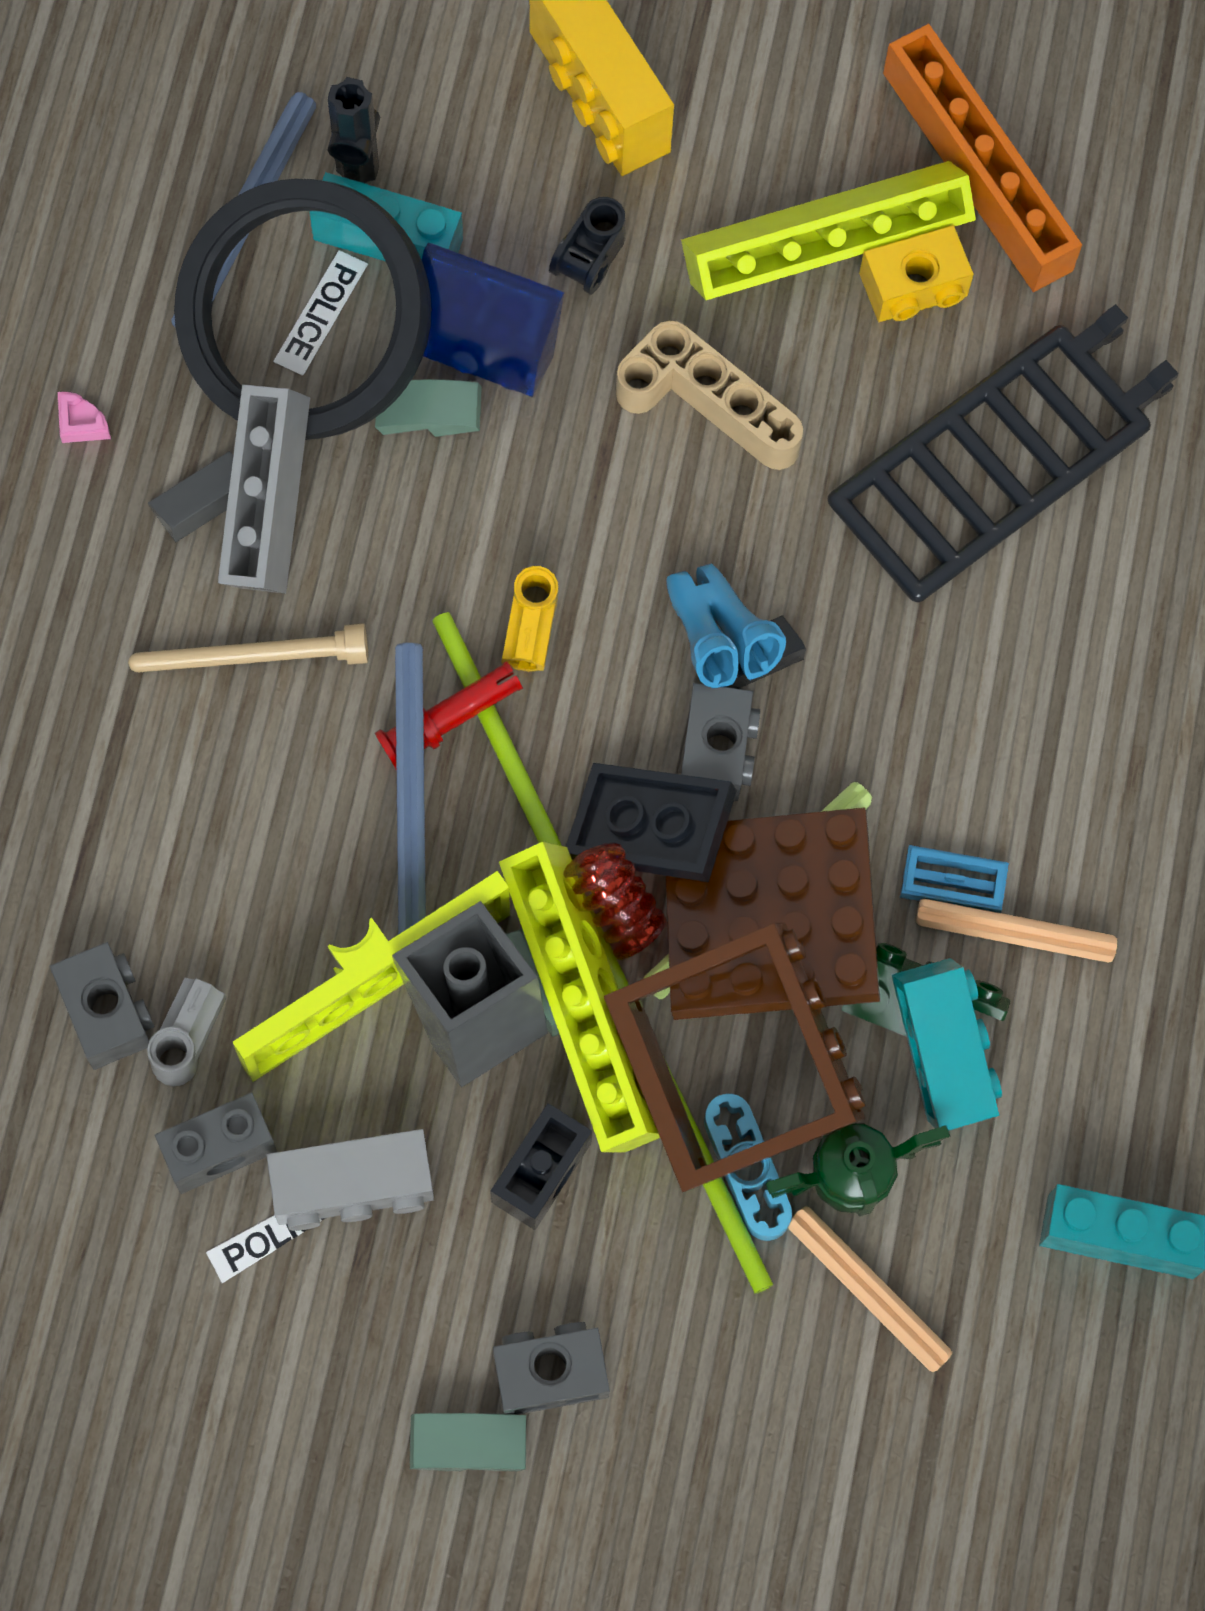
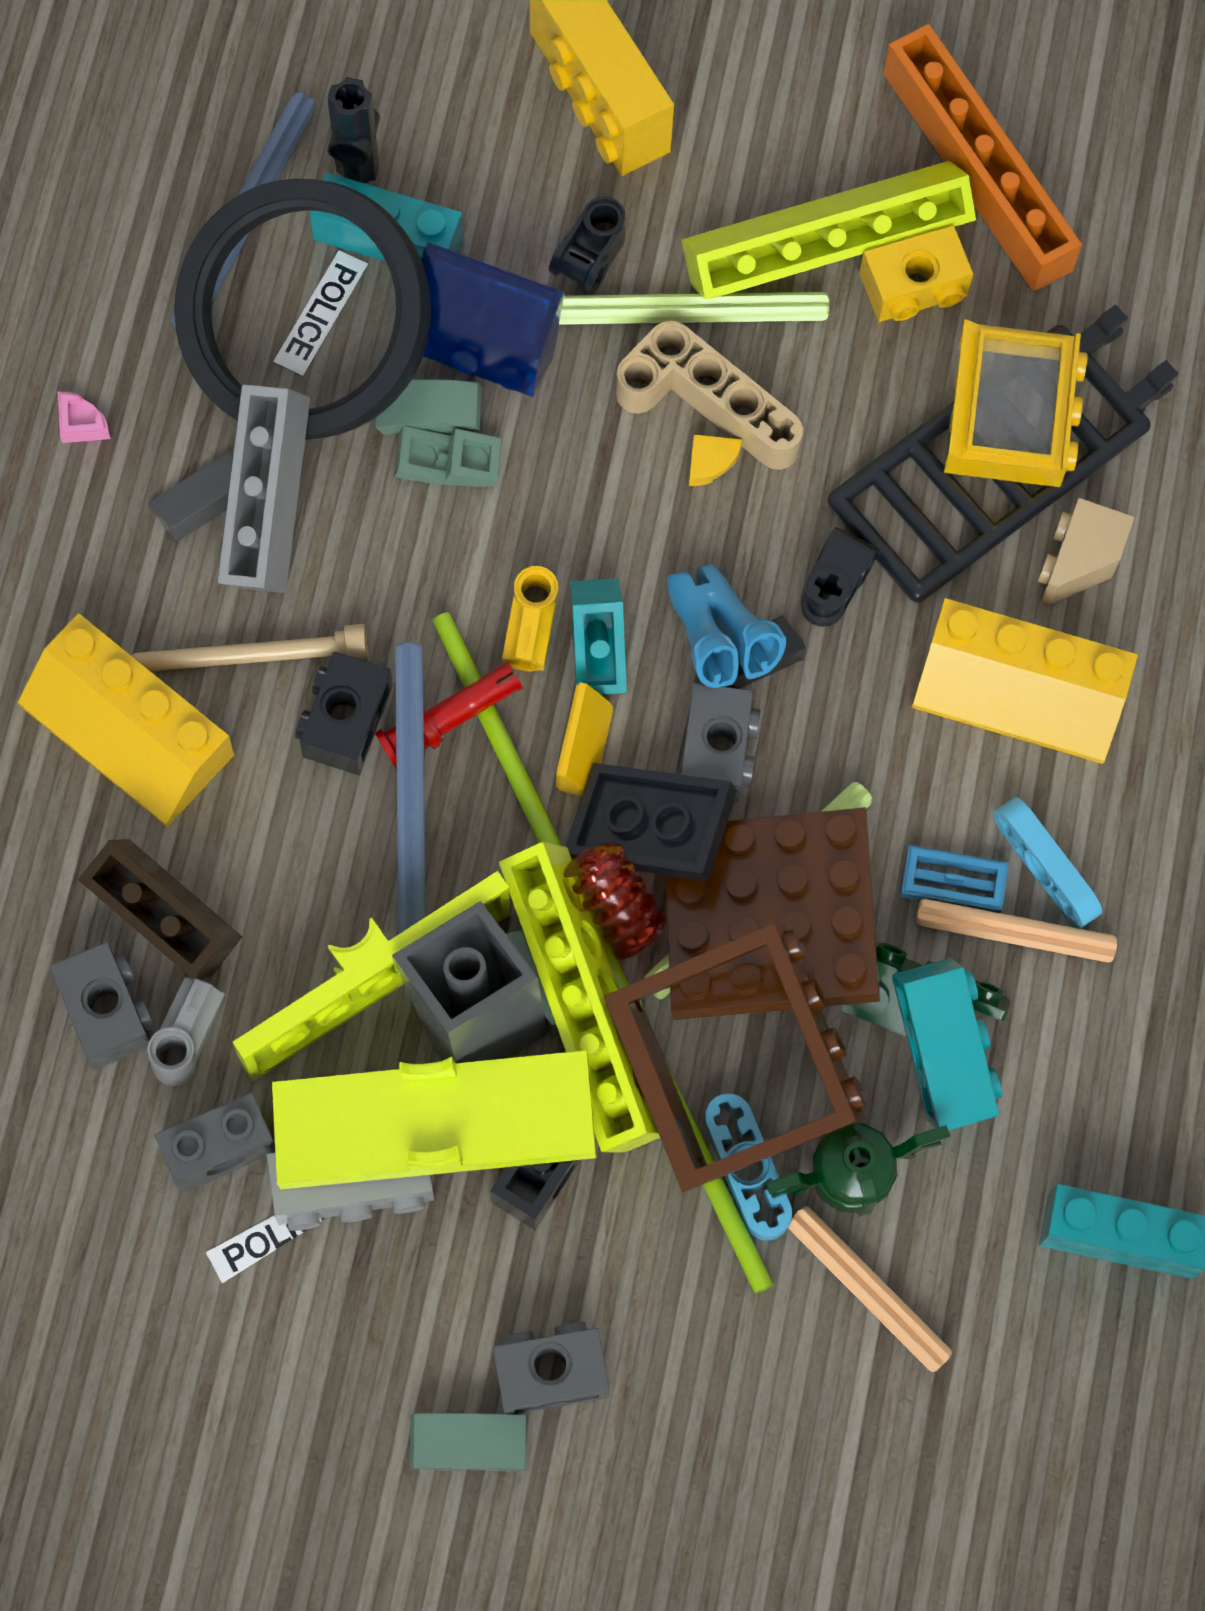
(124, 720): none -> yellow slope
(160, 908): none -> dark brown brick
(347, 741): none -> black brick
(433, 1119): none -> neon yellow piece
(444, 459): none -> sand green slope
(583, 739): none -> yellow slope
(598, 634): none -> teal slope
(694, 308): none -> yellowish green axle
(712, 458): none -> yellow tile
(838, 572): none -> black piece
(1015, 405): none -> window
(1024, 681): none -> yellow slope
(1047, 862): none -> medium azure beam
(1089, 550): none -> tan slope

